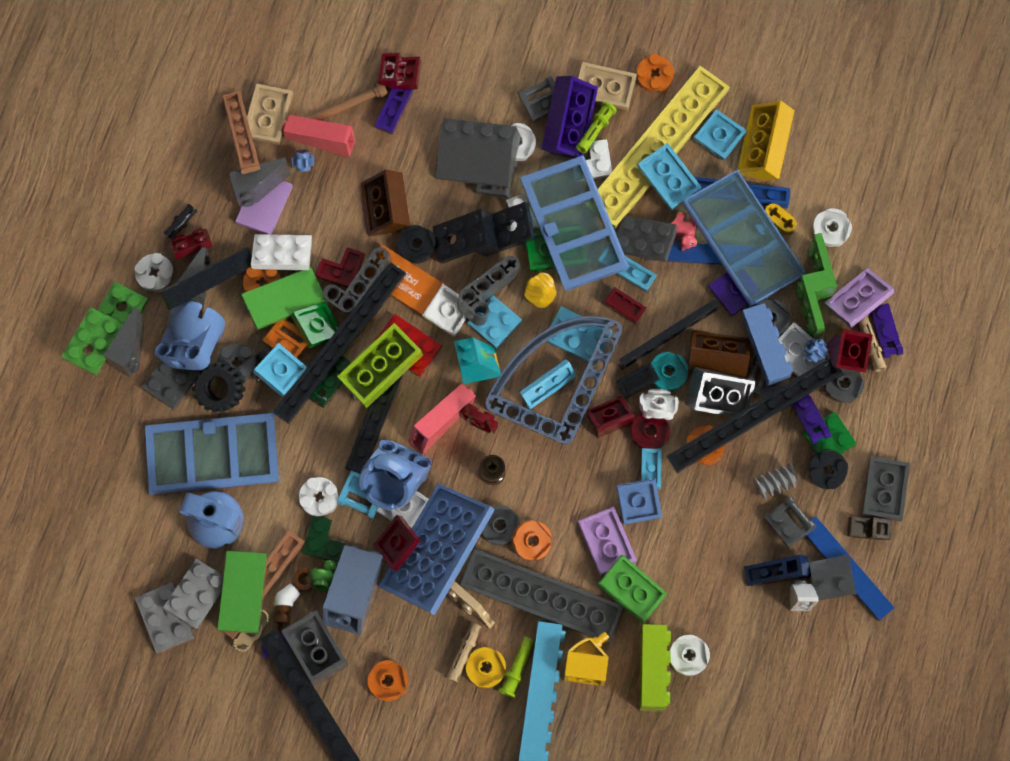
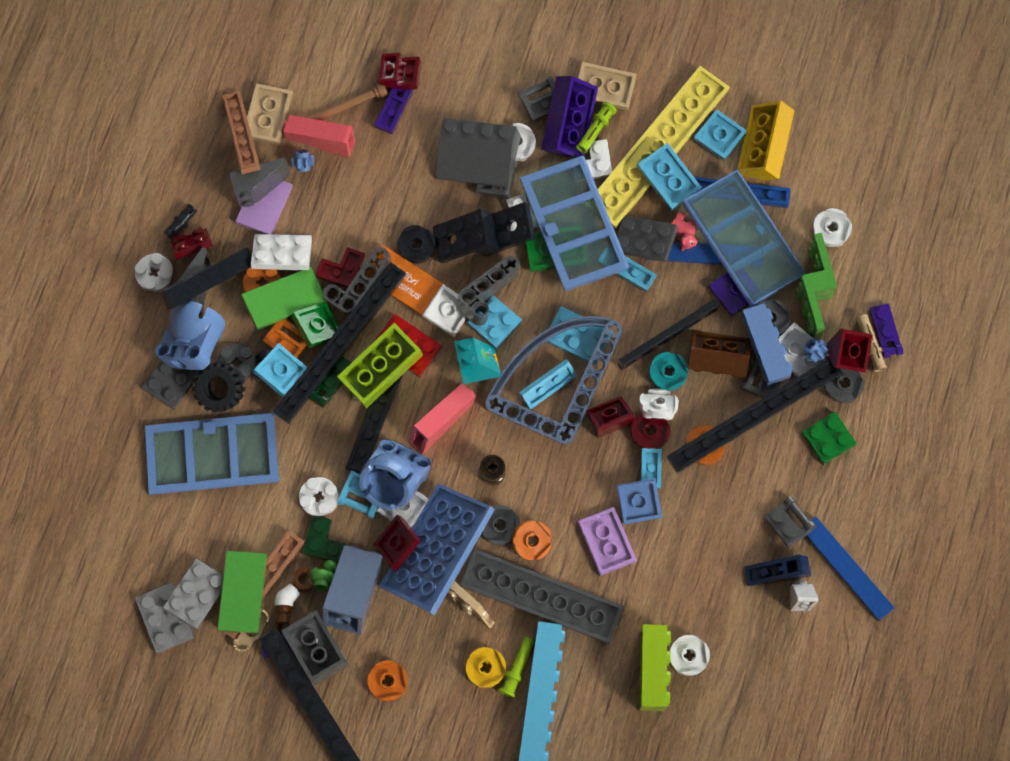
(101, 328): bright green bracket -> none
(126, 348): dark grey slope -> none
(218, 528): medium blue piece -> none
(385, 203): reddish brown slope -> none
(464, 651): tan pin -> none
(482, 421): dark red plate -> none
(540, 290): yellow hair -> none
(587, 662): yellow piece -> none
(625, 305): dark red plate -> none
(632, 589): bright green tile -> none
(638, 380): black tile -> none
(655, 83): orange plate -> none
(719, 392): dark grey slope -> none
(775, 480): light grey piece -> none
(783, 217): yellow beam -> none
(811, 419): dark purple plate -> none
(824, 458): black plate -> none
(832, 577): dark grey slope -> none
(859, 297): lavender plate -> none
(869, 528): dark brown slope -> none
(886, 489): dark grey plate -> none

